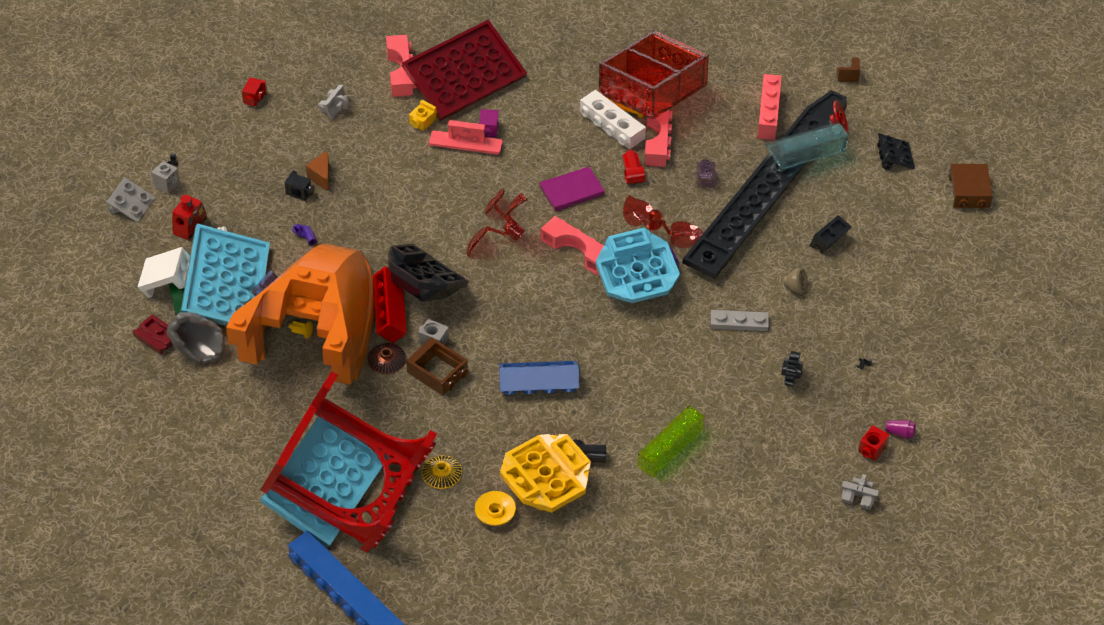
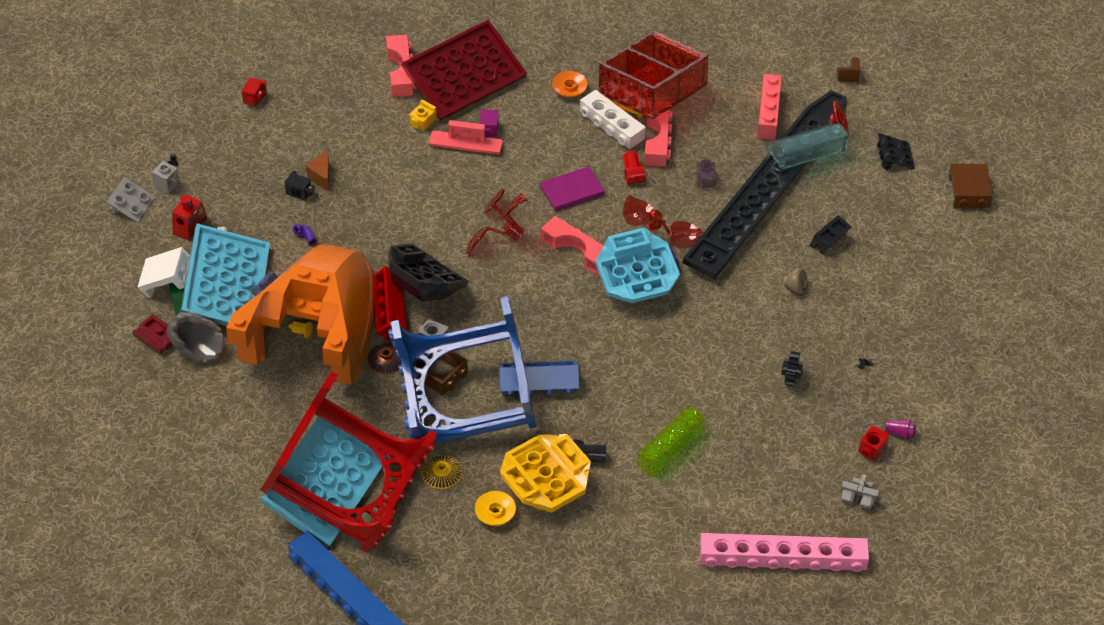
(336, 101): light grey hips -> none
(415, 347): none -> blue arch
(569, 84): none -> orange dish
(739, 320): light grey plate -> none
(792, 546): none -> bright pink brick

